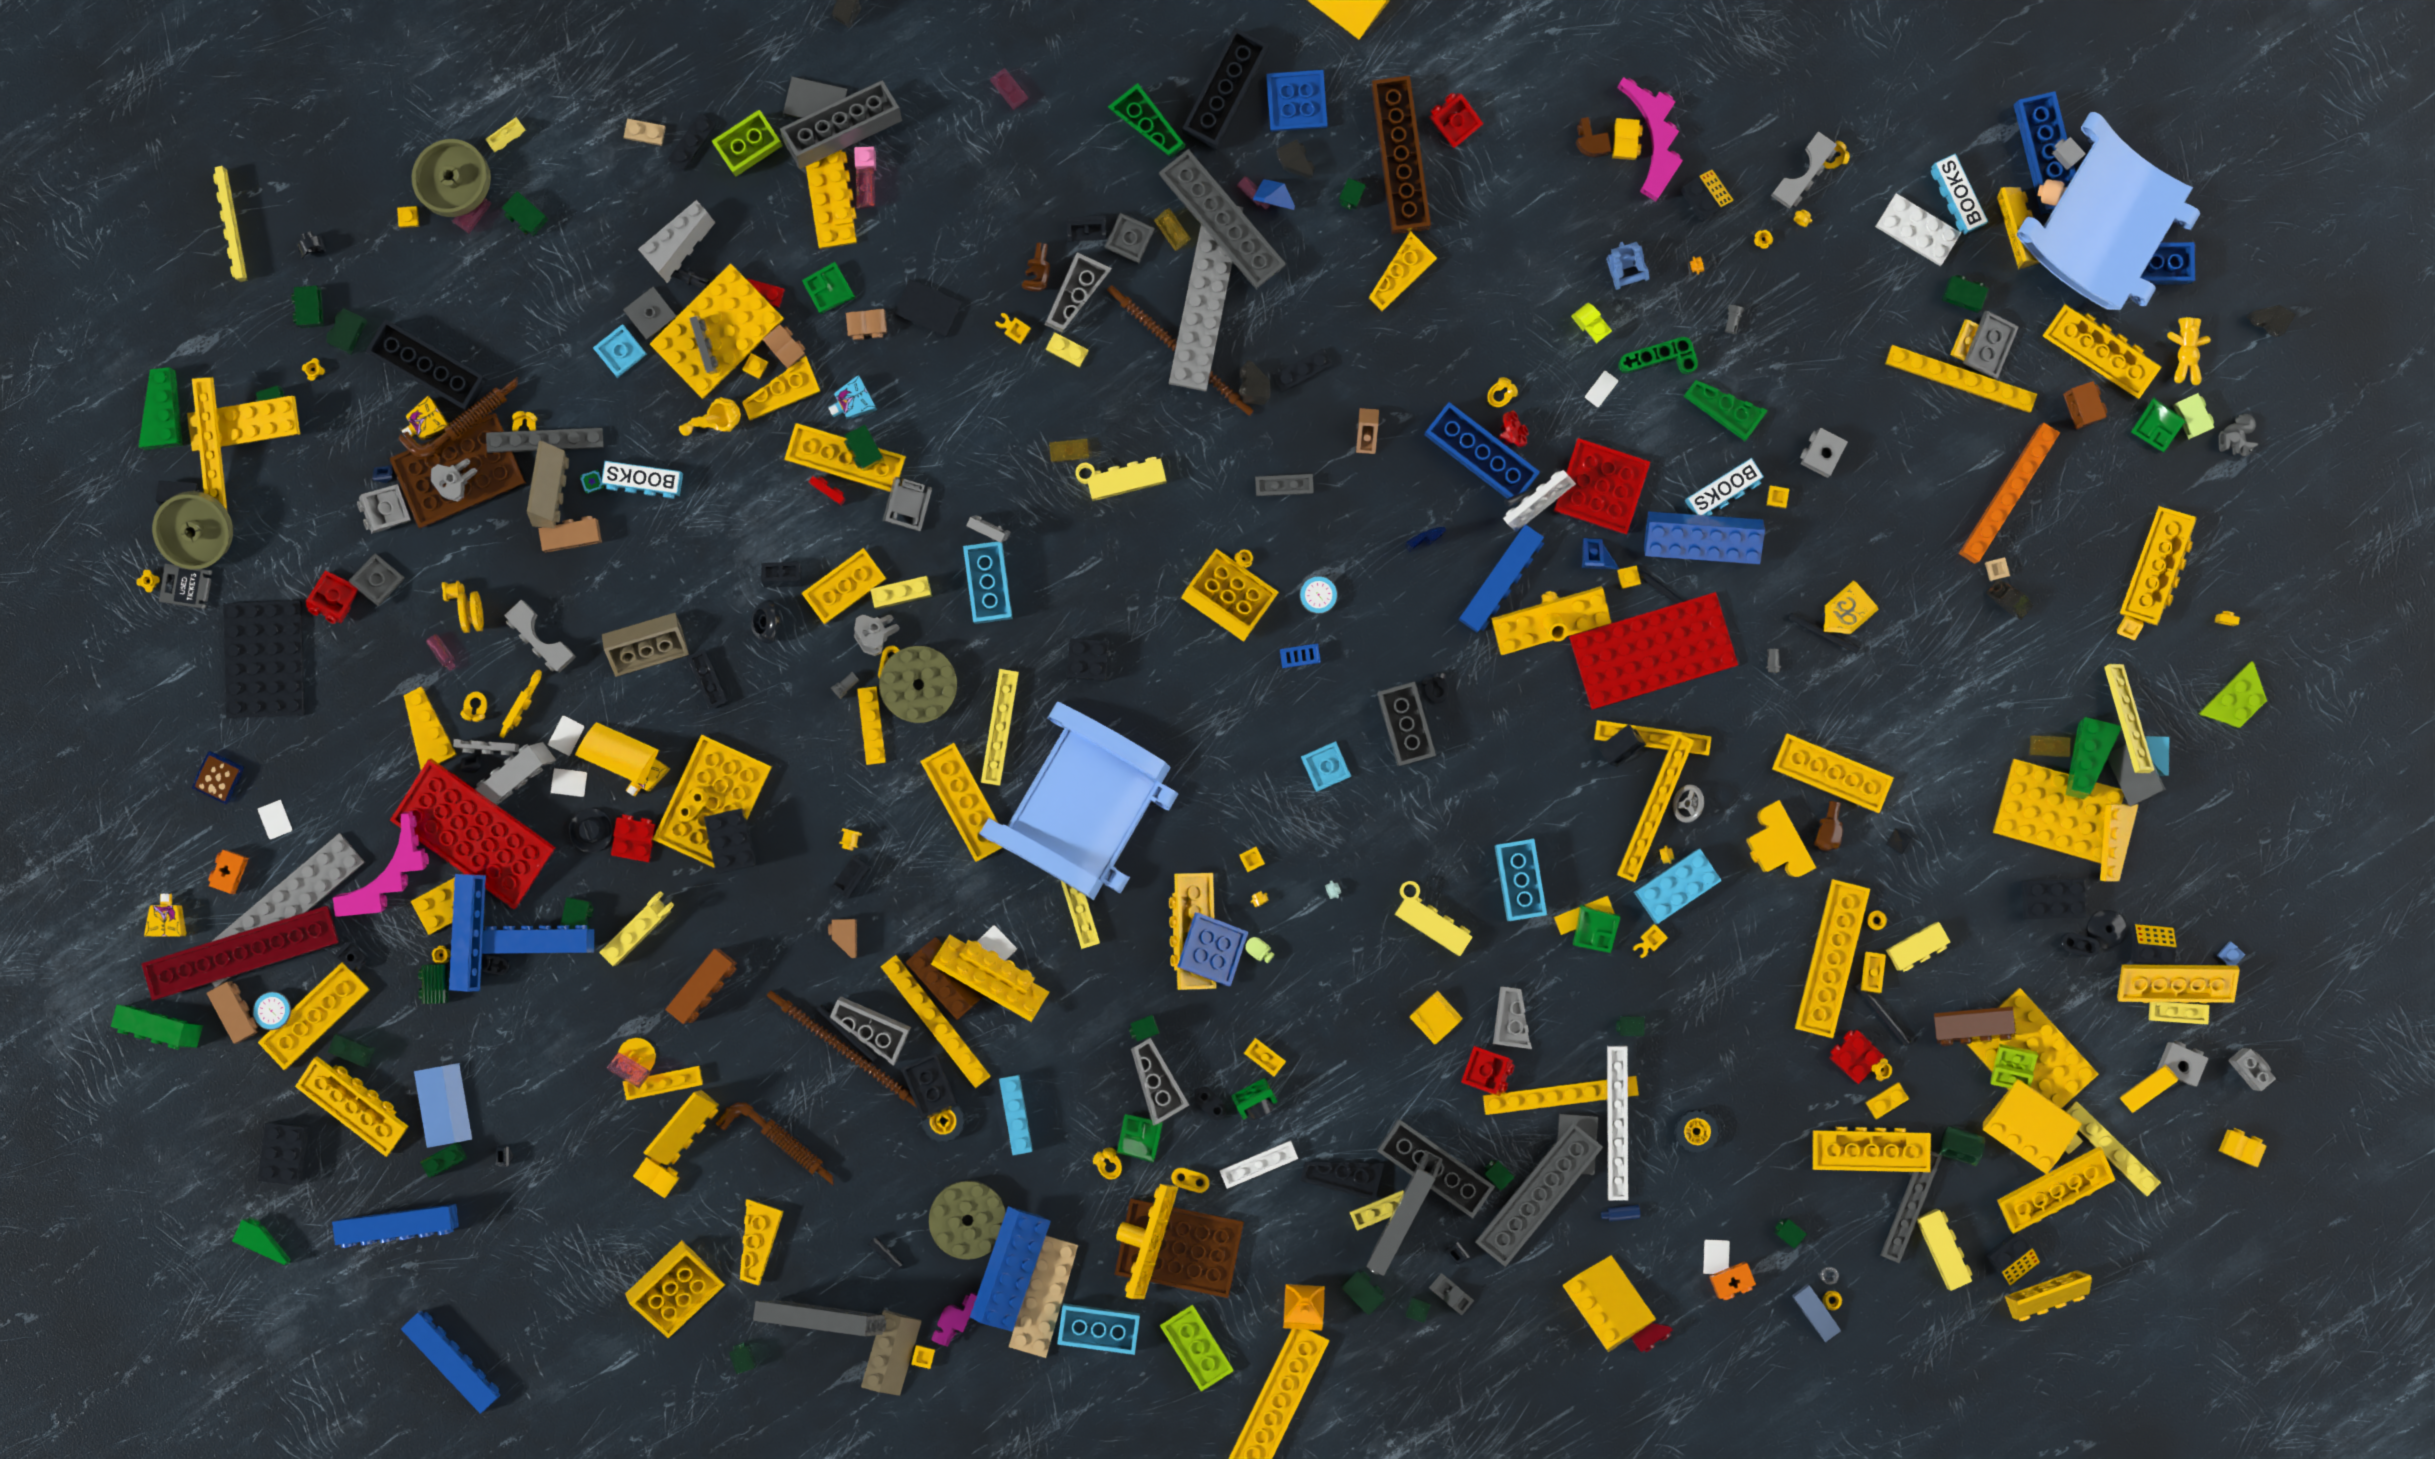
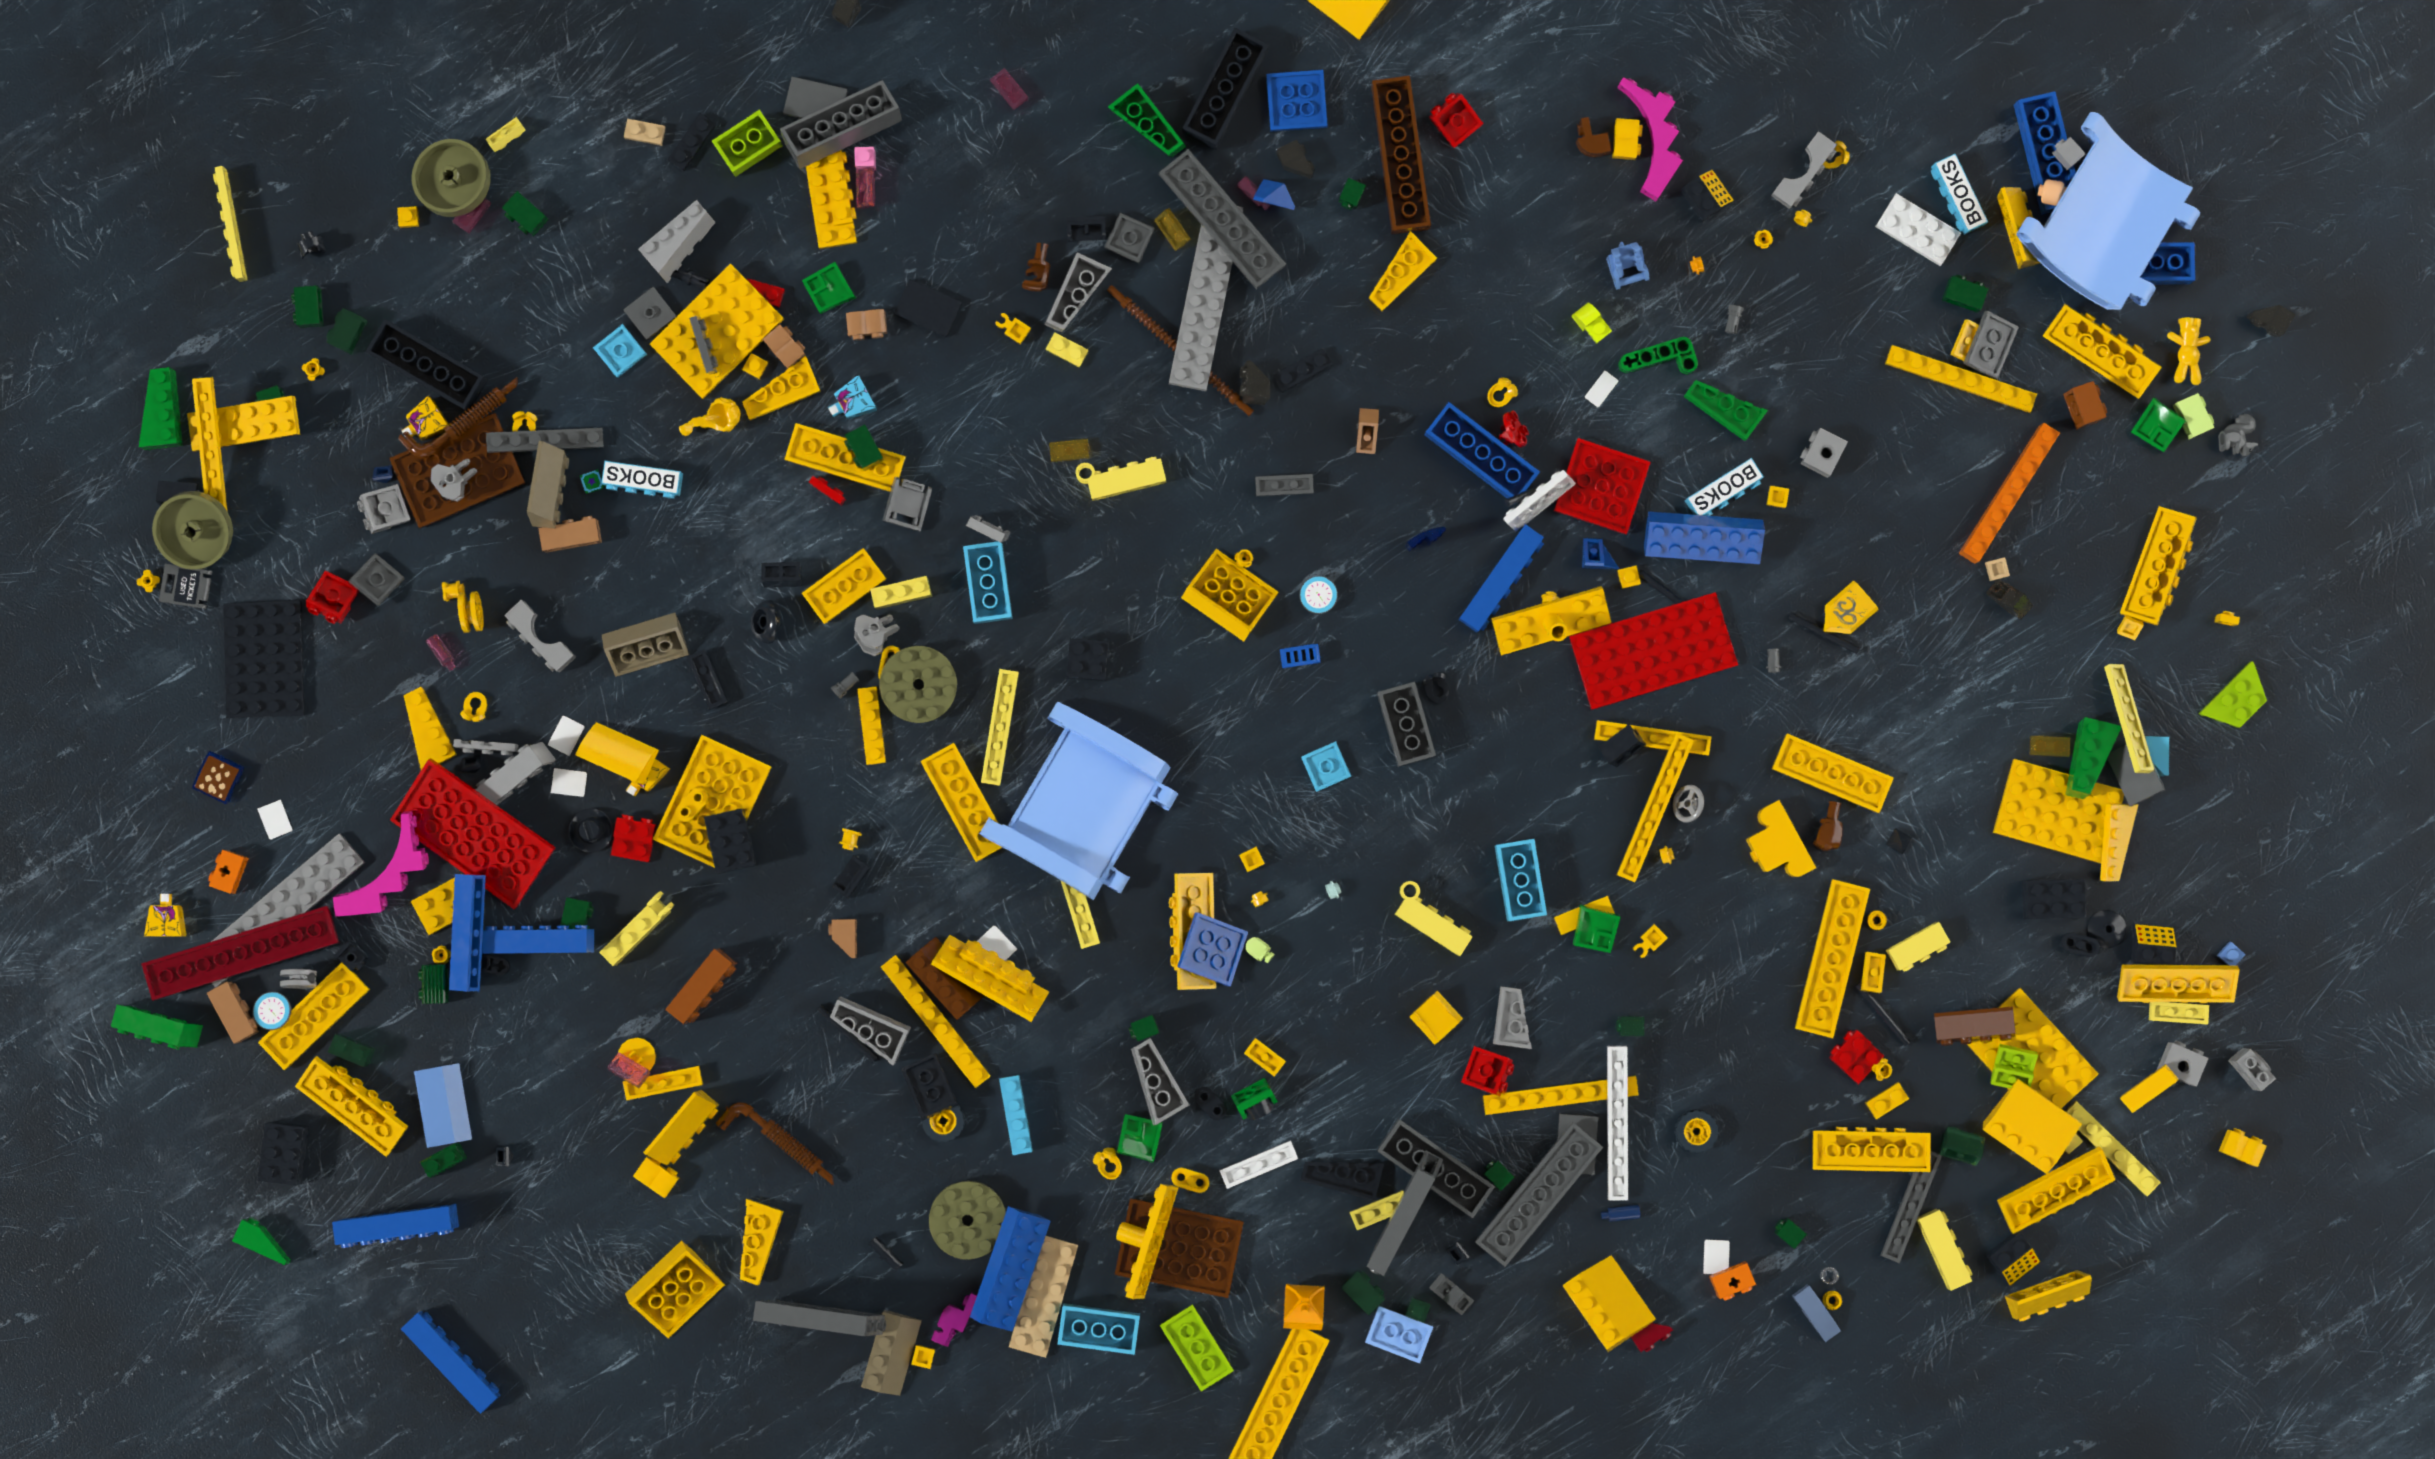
(298, 978): none -> light grey head
(522, 703): yellow plate -> none
(742, 1358): clear green brick -> none
(904, 1094): reddish brown hose -> none
(1399, 1334): none -> light blue plate
(1677, 886): medium azure brick -> none

